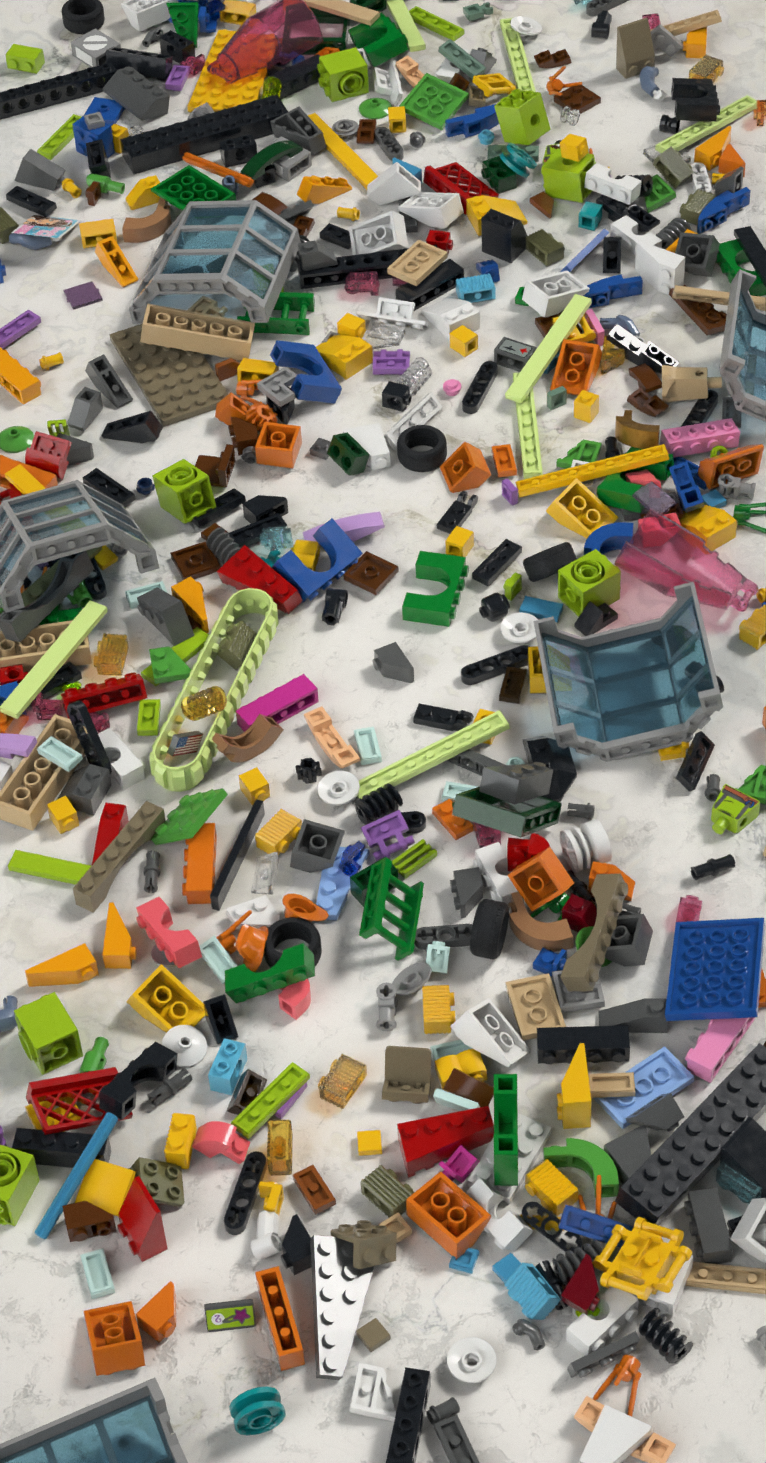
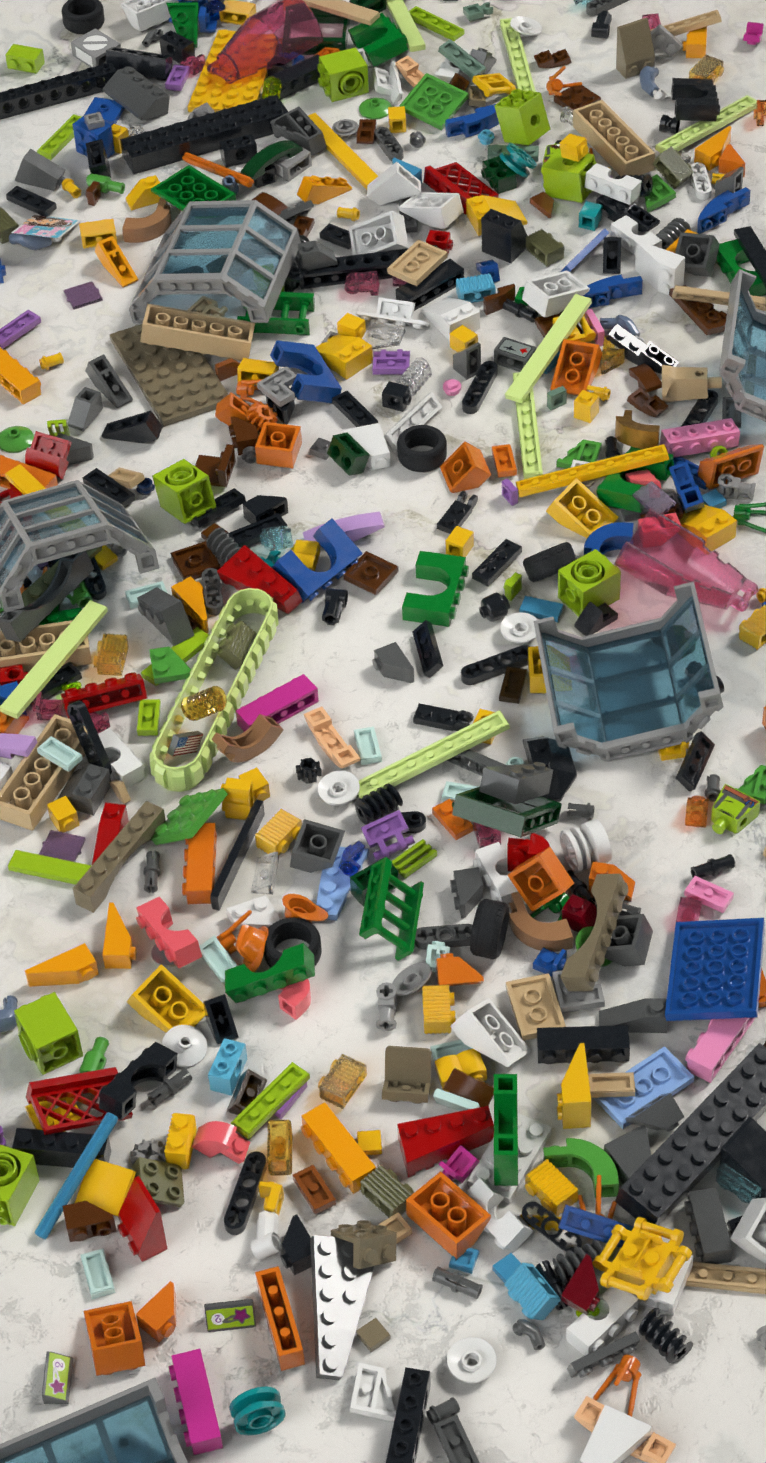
(57, 1378): none -> slope
(62, 846): none -> clear purple piece
(120, 790): none -> tan tile
(127, 477): none -> tan tile
(145, 1146): none -> light grey gear
(196, 1401): none -> dark pink brick
(207, 586): none -> dark grey beam
(239, 798): none -> yellow brick
(294, 277): none -> black bracket
(337, 1146): none -> light orange brick
(353, 409): none -> black plate
(427, 649): none -> black plate
(442, 1276): none -> dark grey pin
(455, 971): none -> orange slope
(468, 361): none -> dark grey slope
(495, 301): none -> reddish brown slope
(520, 310): none -> black pin
(604, 393): none -> yellow pin
(613, 139): none -> tan brick
(695, 204): olive brick -> none
(696, 811): none -> clear orange bracket
(709, 894): none -> bright pink plate
(753, 33): none -> dark pink bracket

